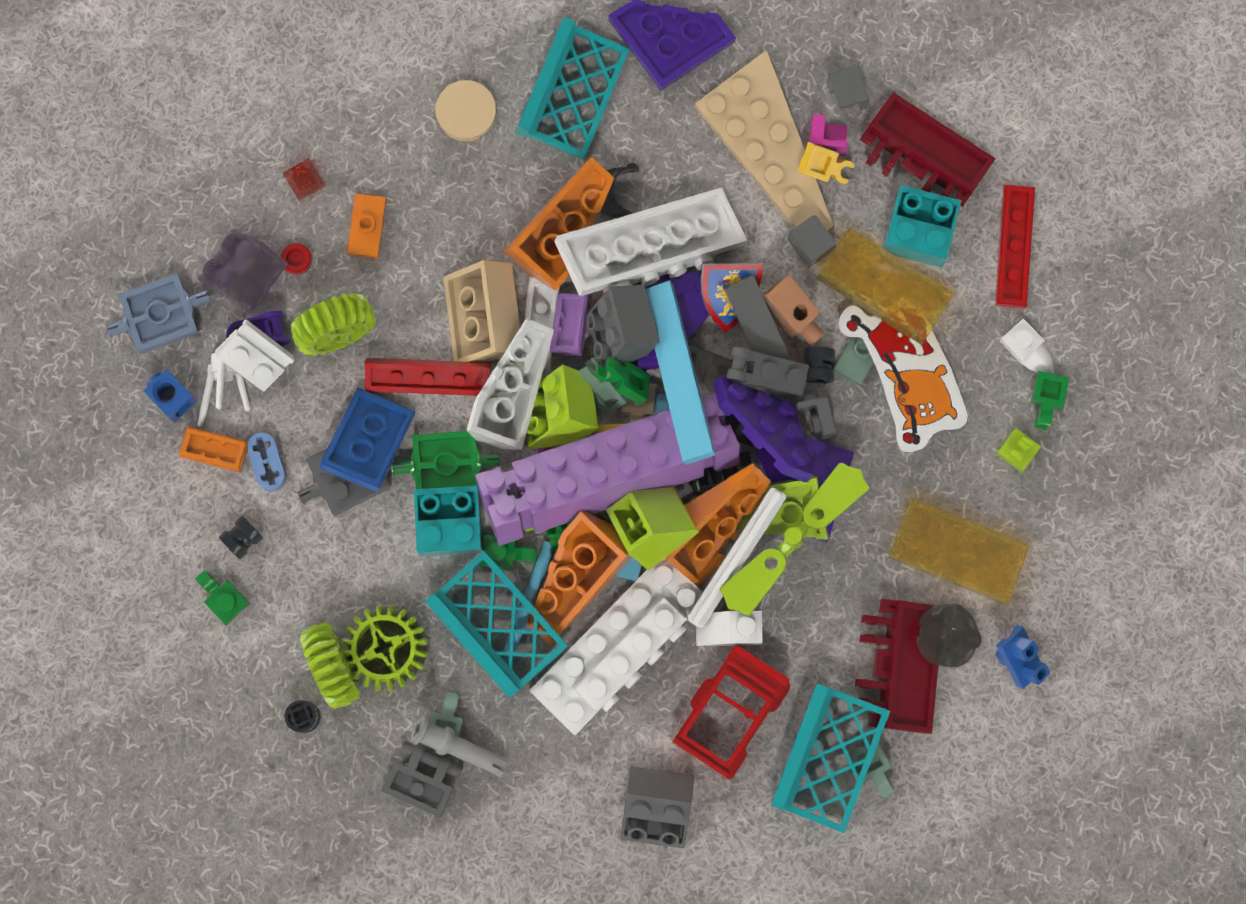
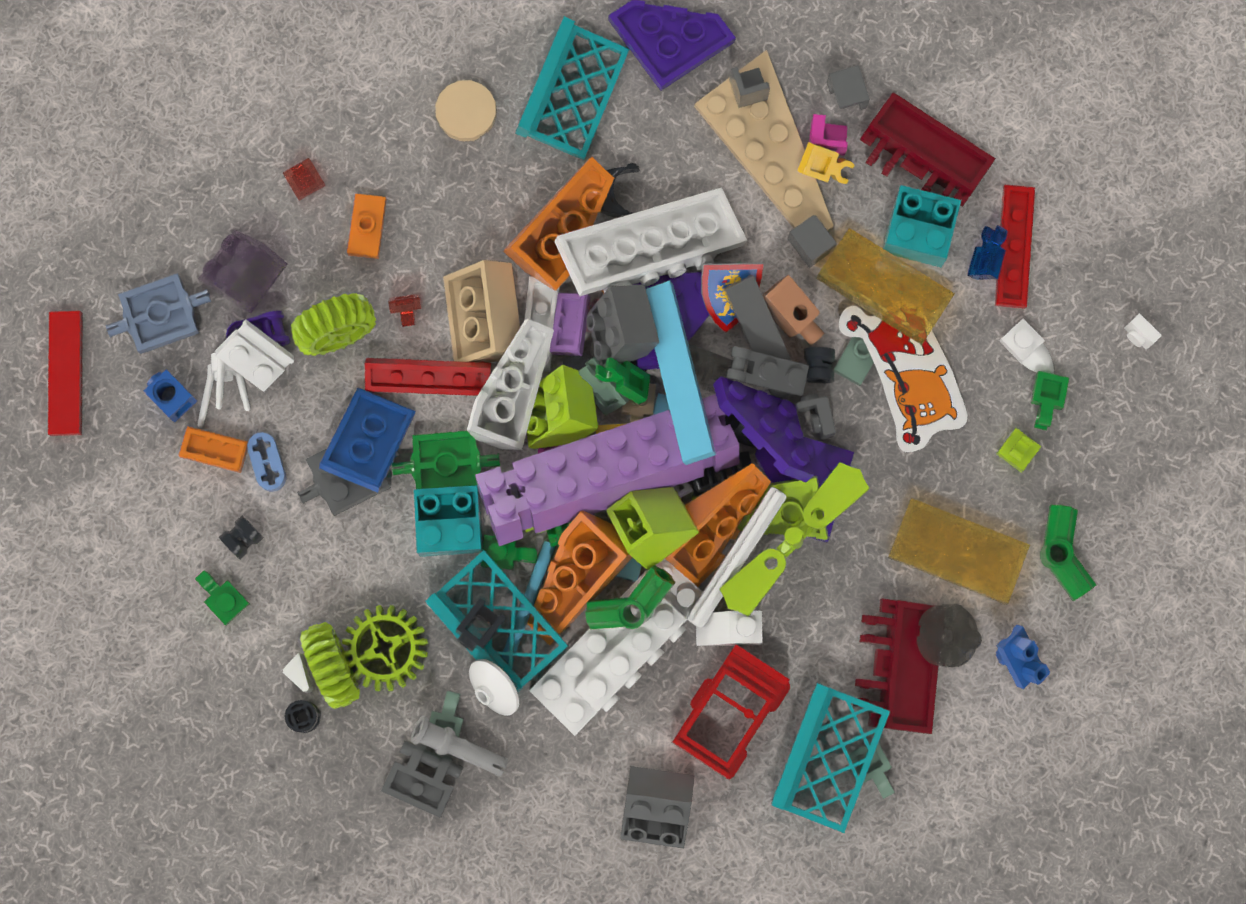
(65, 373): none -> red tile
(297, 257): red tile -> none
(298, 673): none -> white slope
(406, 307): none -> clear red tile
(479, 626): none -> black window
(493, 687): none -> white dish
(617, 611): none -> green piece
(748, 87): none -> dark grey panel
(989, 257): none -> clear blue plate
(1060, 533): none -> green piece
(1142, 332): none -> white plate

